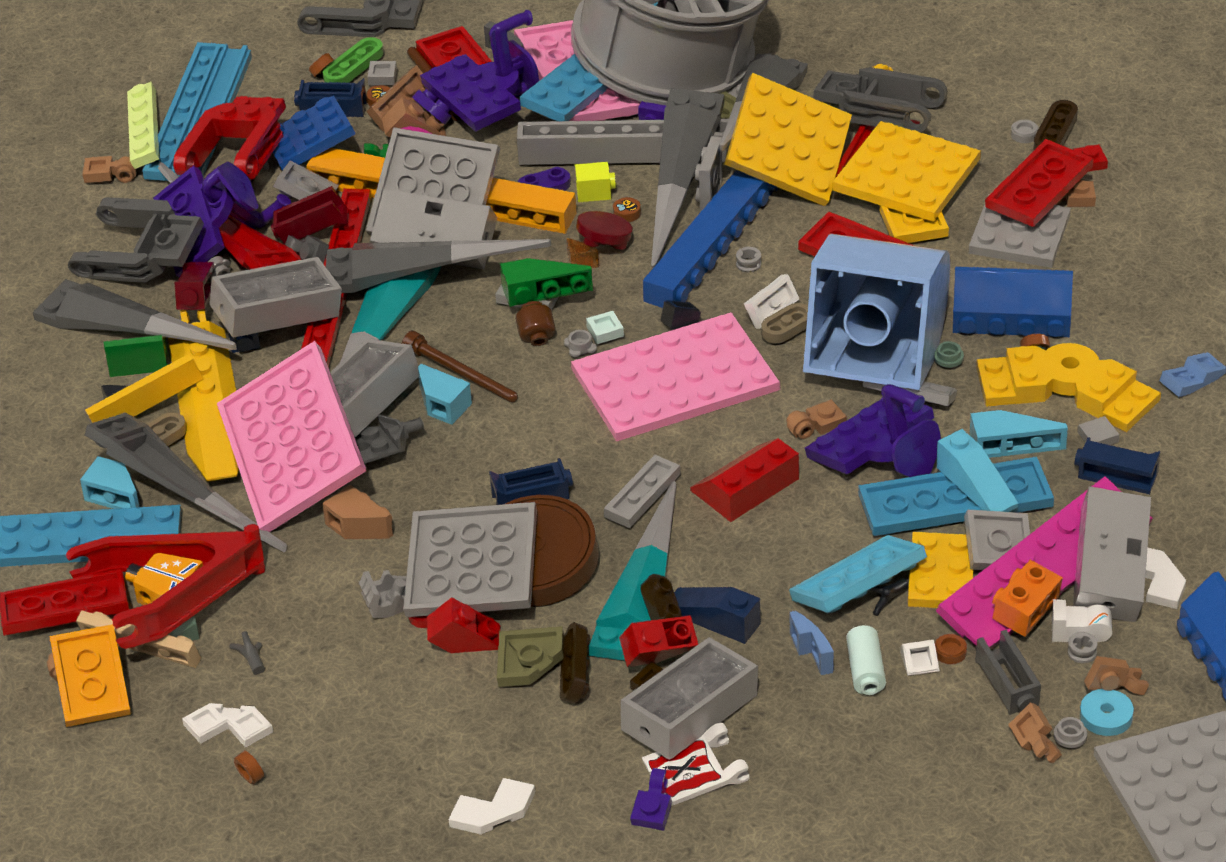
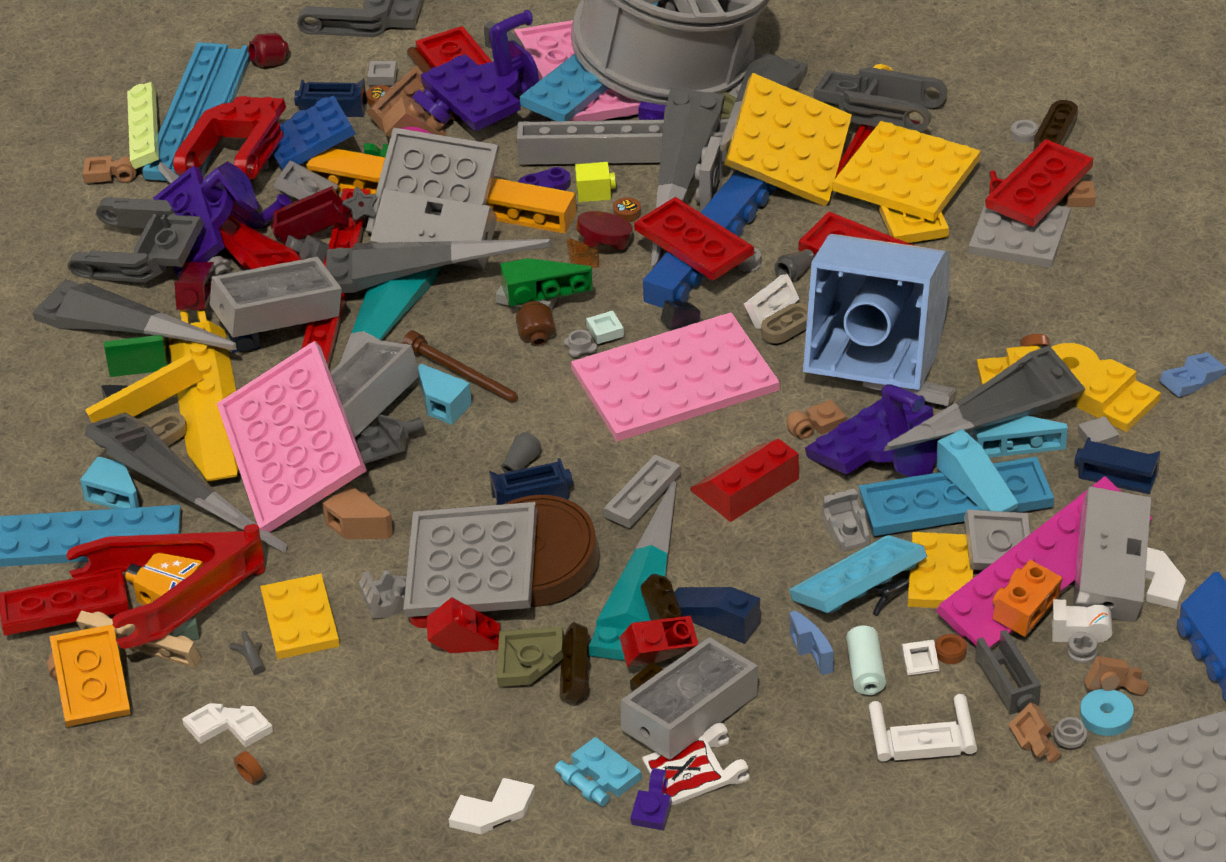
(268, 50): none -> dark red head
(299, 616): none -> yellow plate
(319, 65): dark orange tile -> none
(354, 61): bright green plate -> none
(357, 211): none -> dark grey plate
(522, 452): none -> dark grey cone
(604, 766): none -> medium azure plate
(694, 238): none -> red plate
(794, 263): none -> dark grey cone
(845, 520): none -> light grey hand
(924, 739): none -> white plate
(949, 354): sand green plate -> none
(995, 182): none -> red hand
(1012, 301): blue slope -> none
(1027, 387): none -> dark grey plate
(1095, 151): red plate -> none

